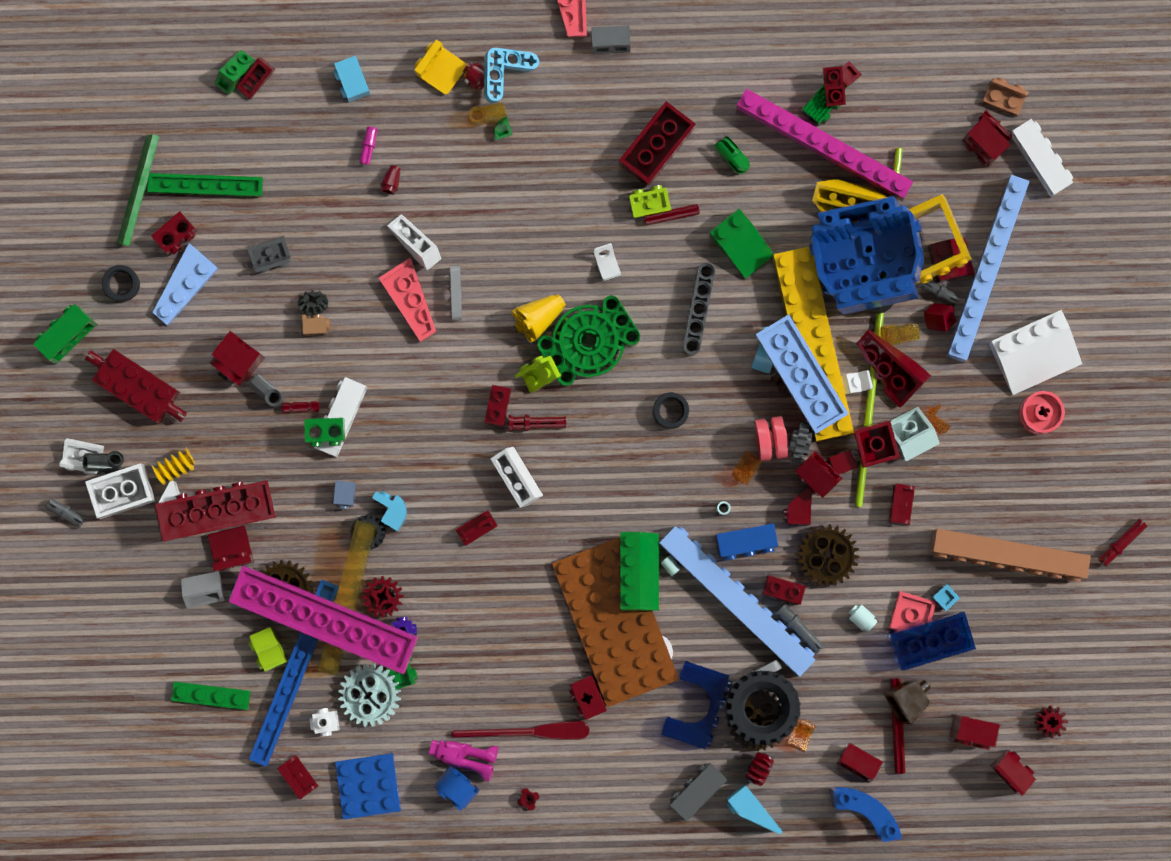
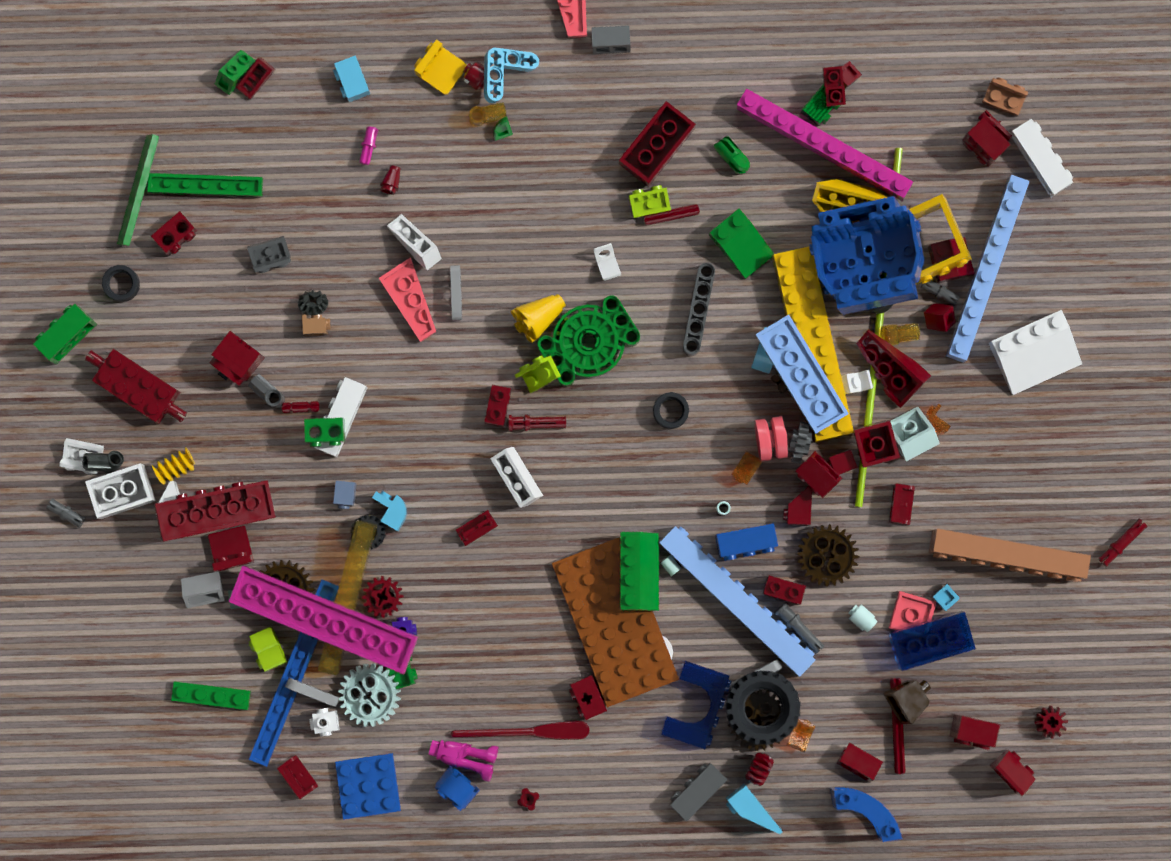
(184, 284): light blue wing -> none
(312, 692): none -> light grey beam
(1049, 404): coral wheel -> none

